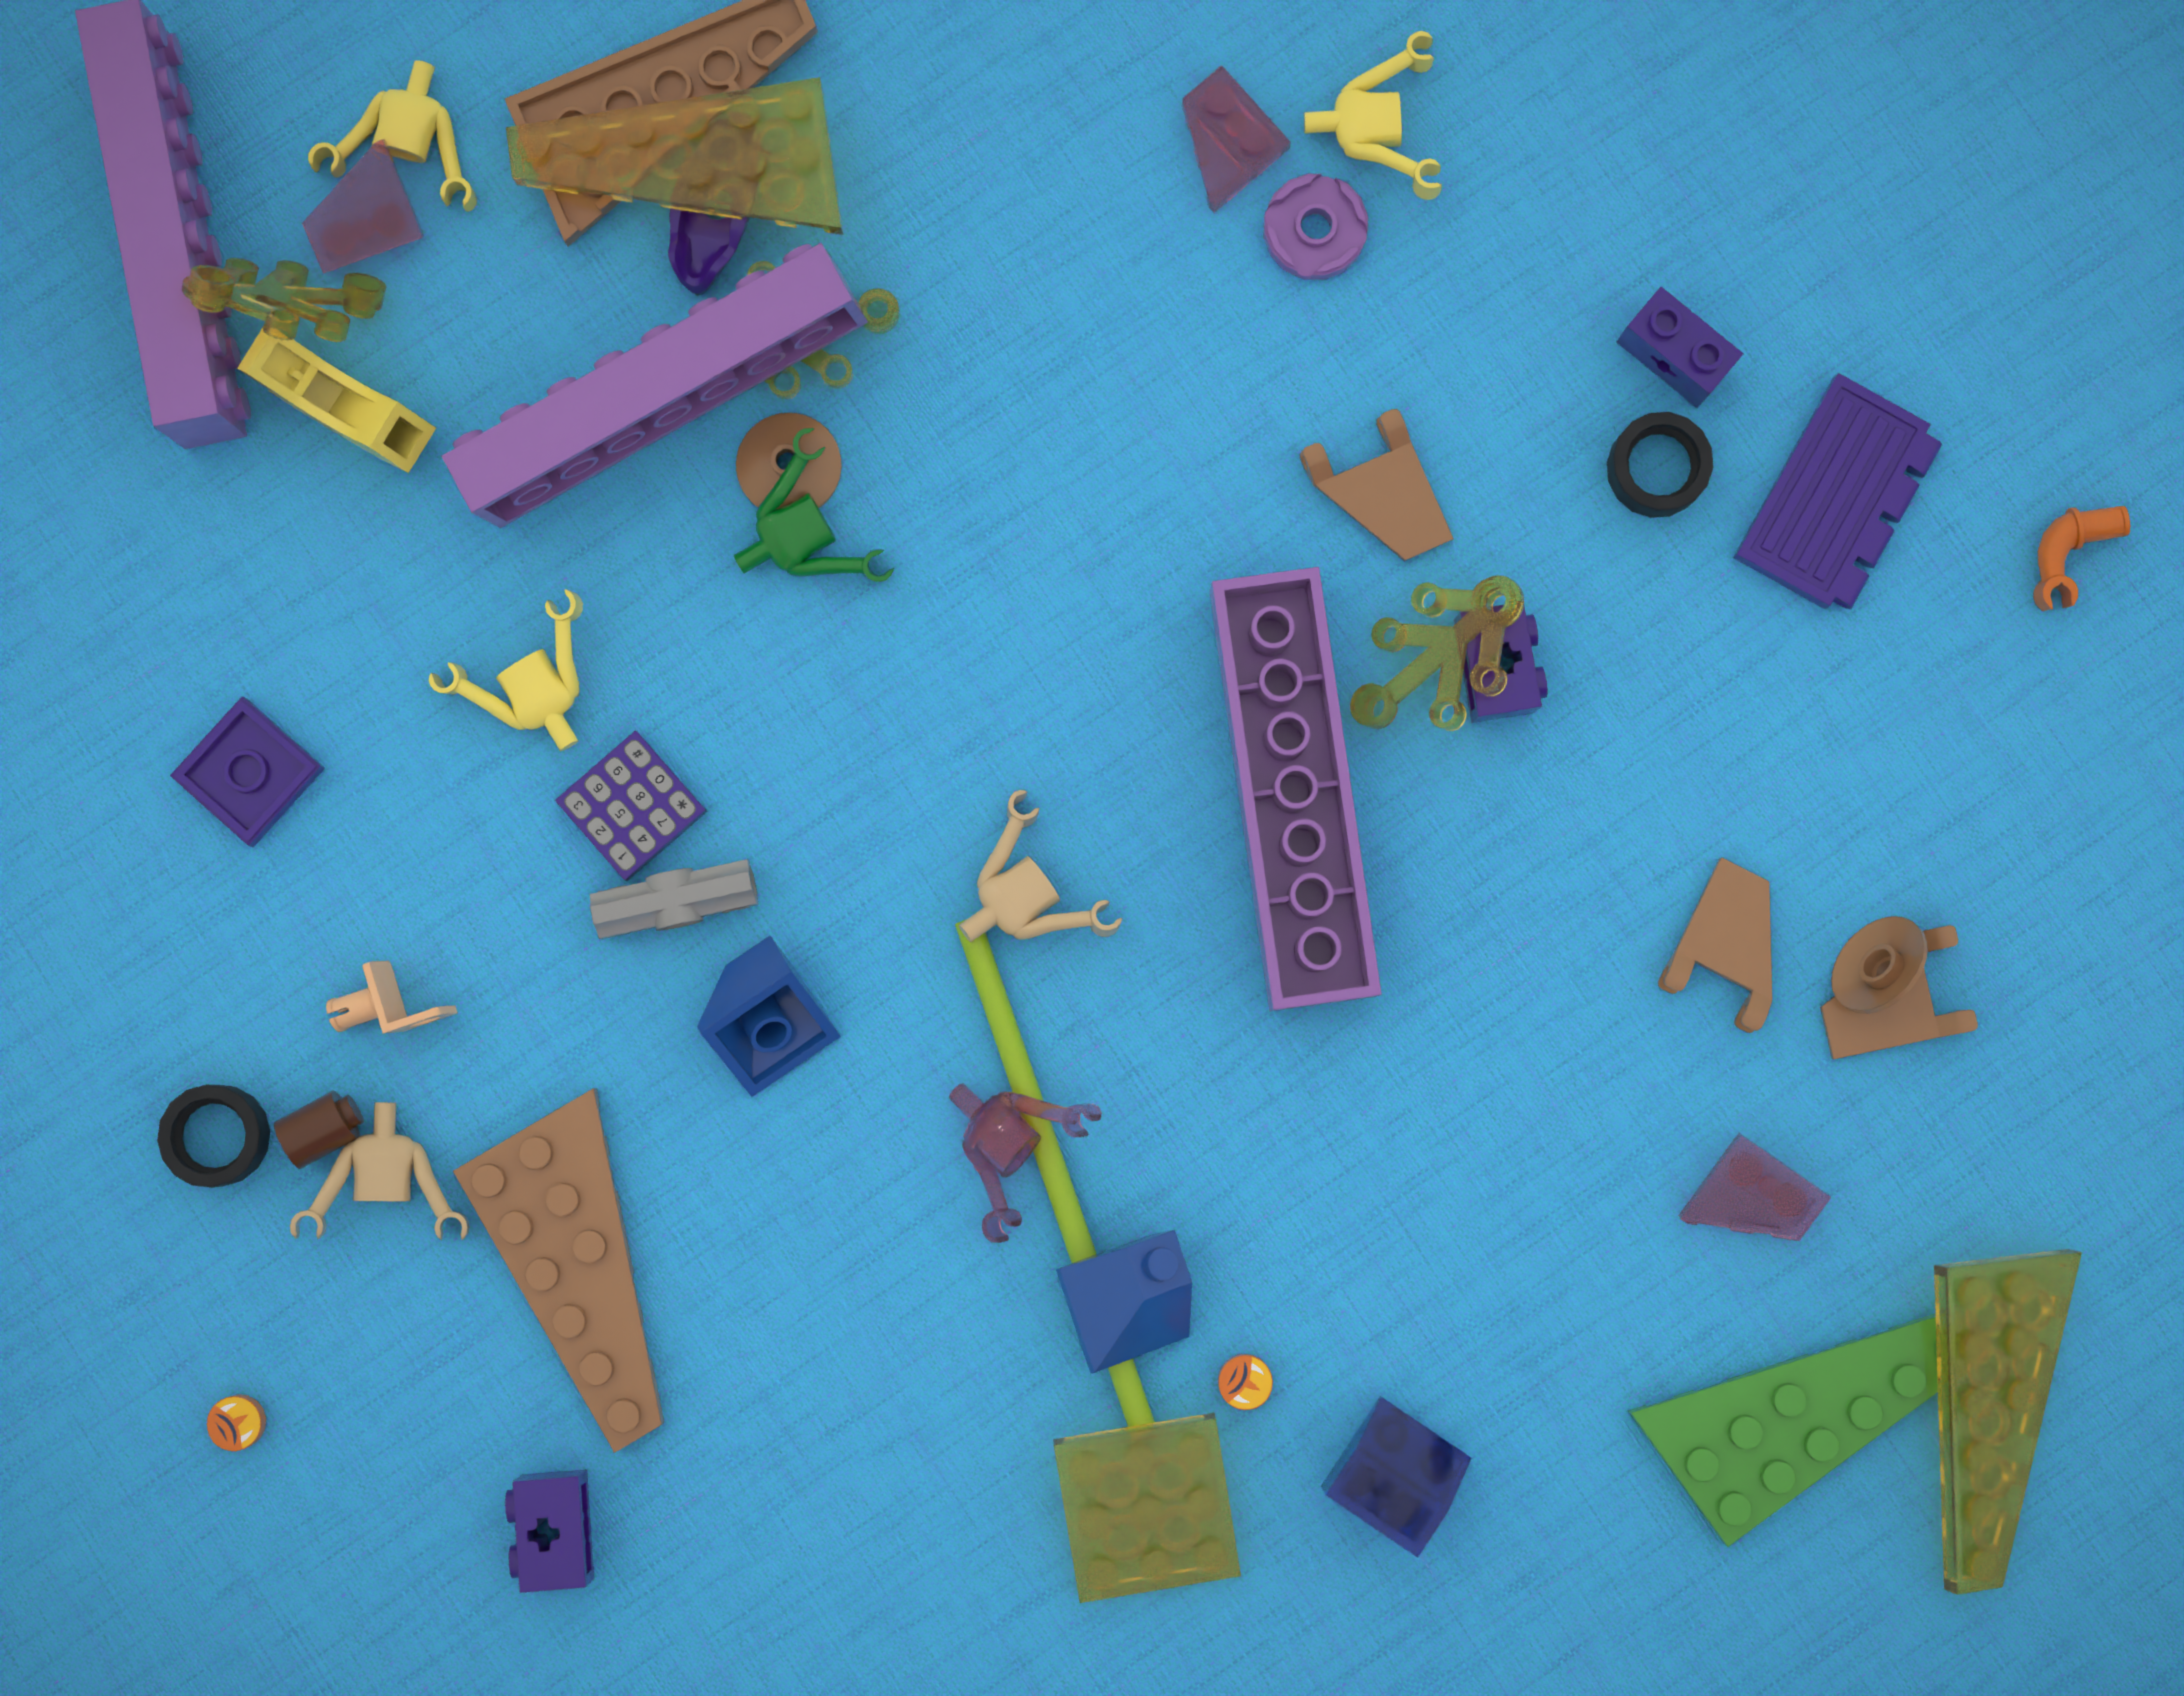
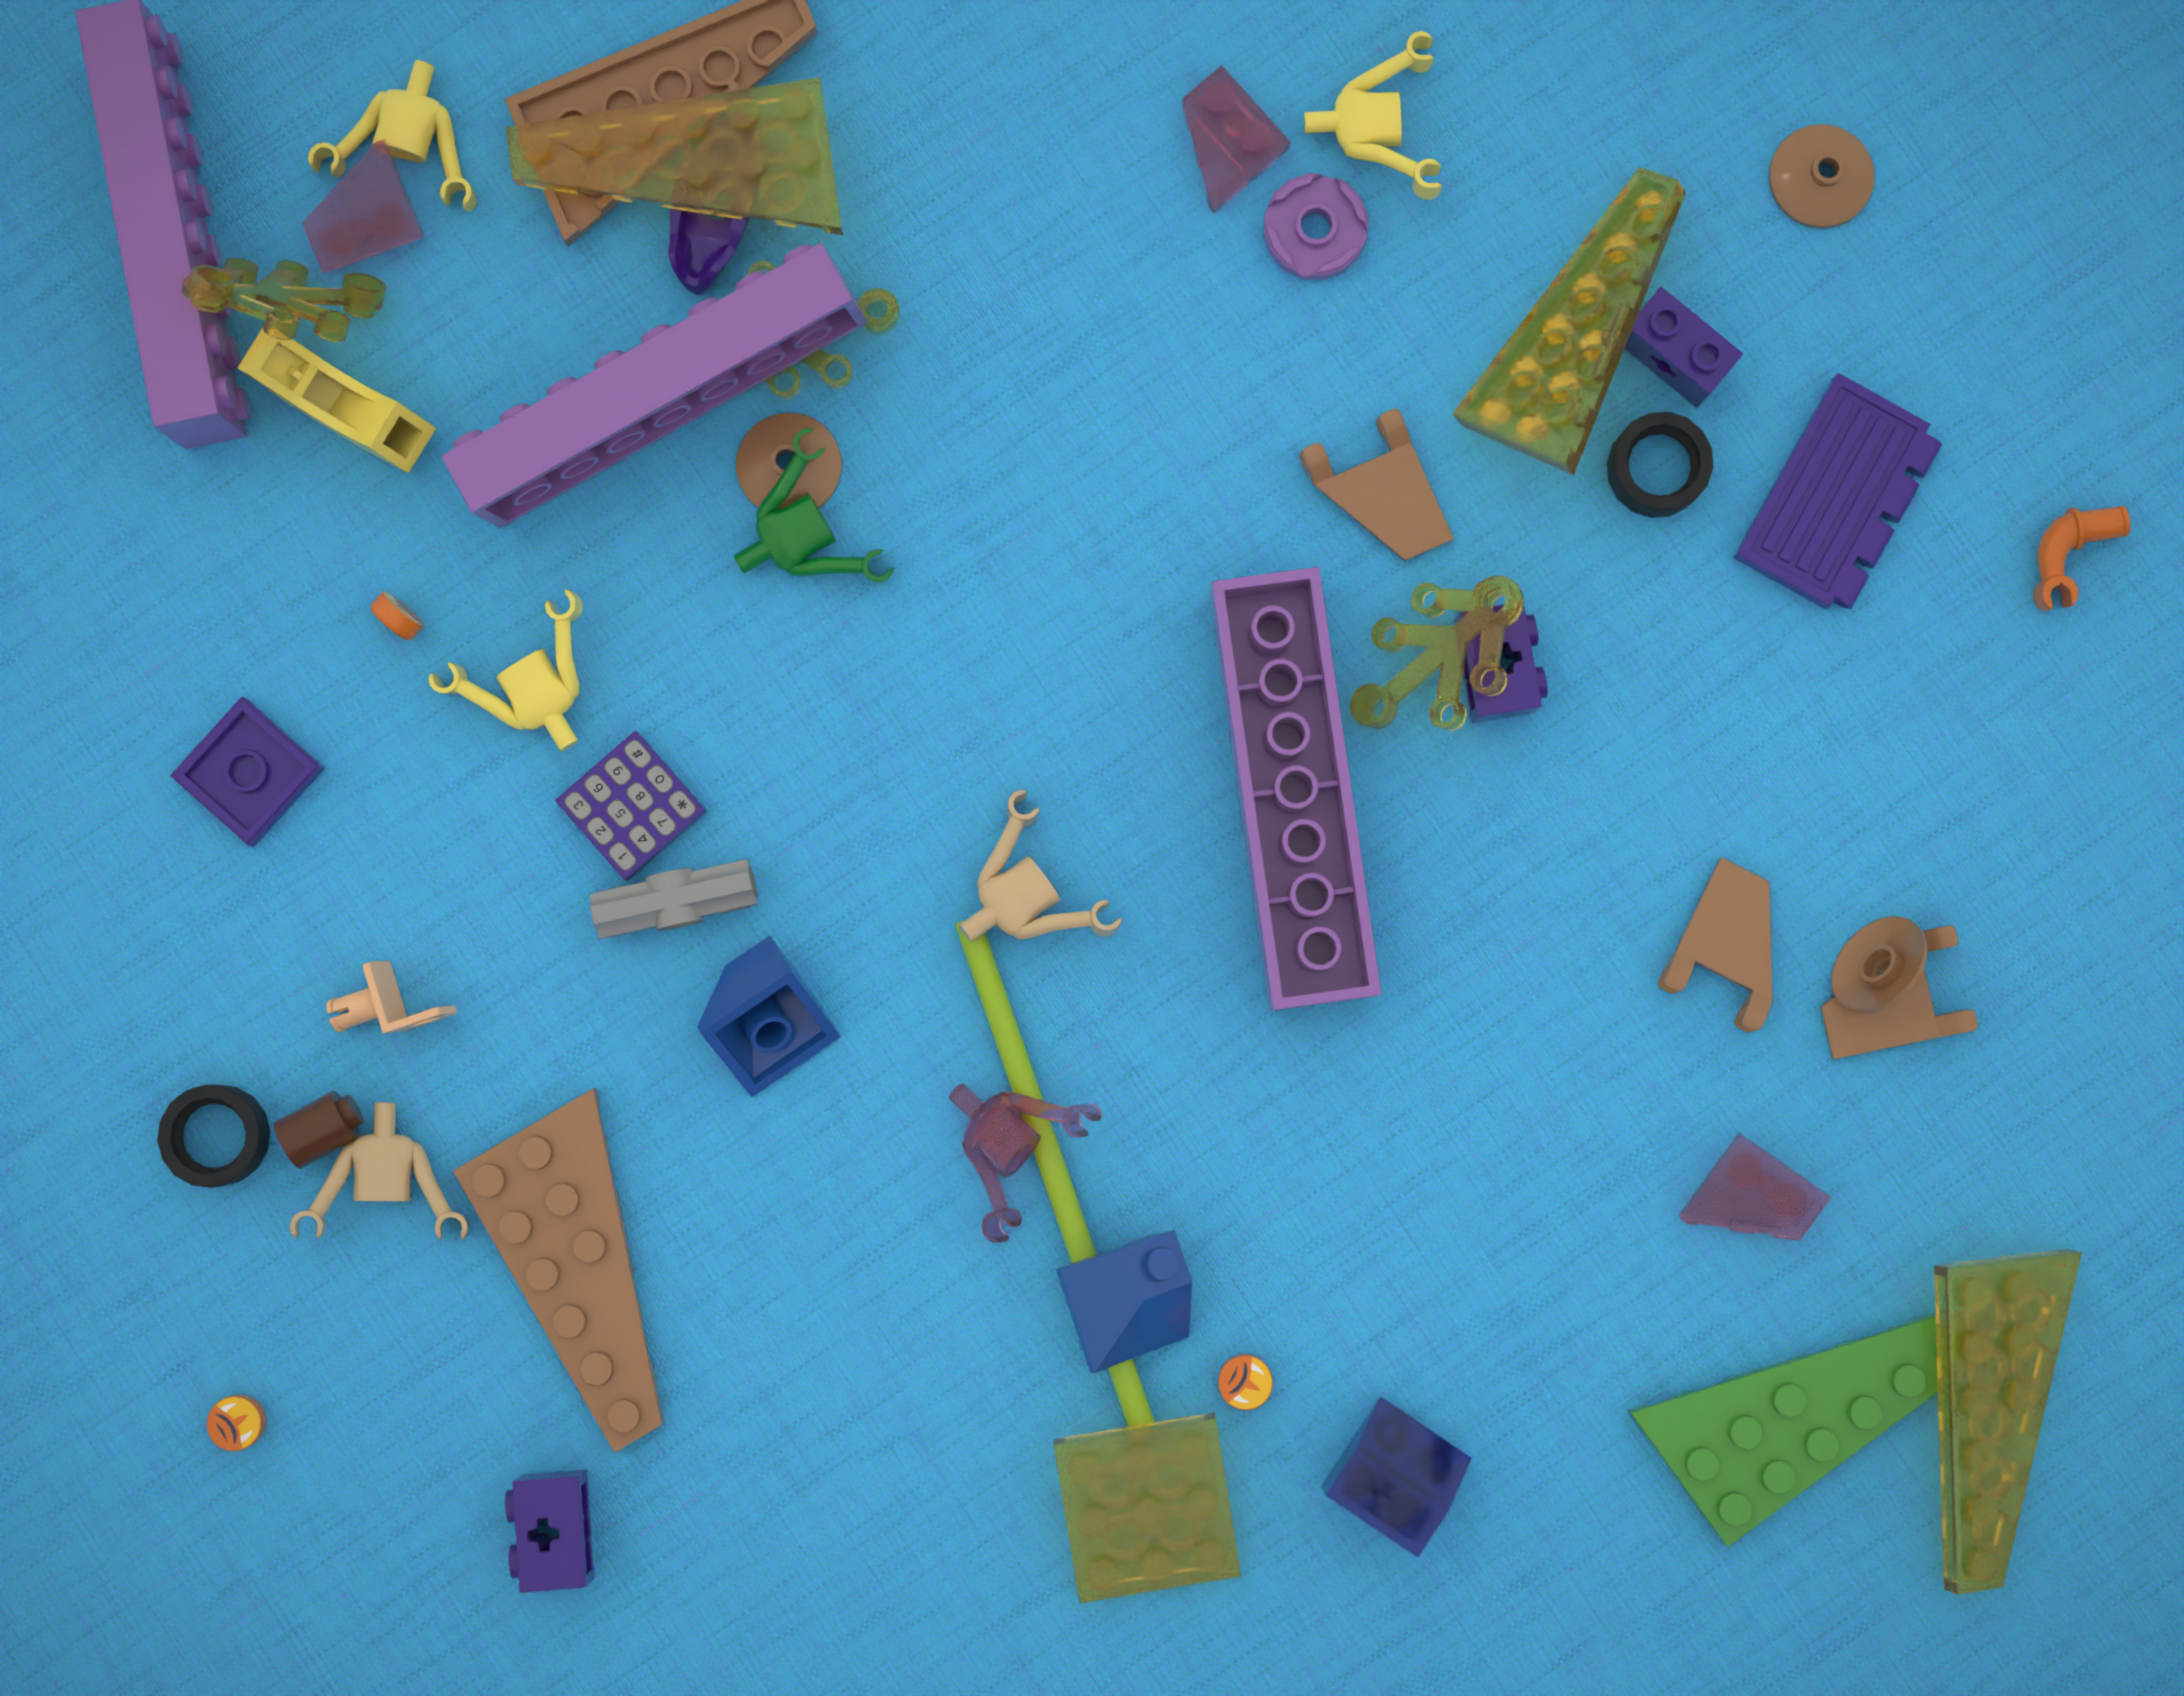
(396, 616): none -> orange tile
(1563, 355): none -> clear yellow wing
(1807, 194): none -> medium nougat dish

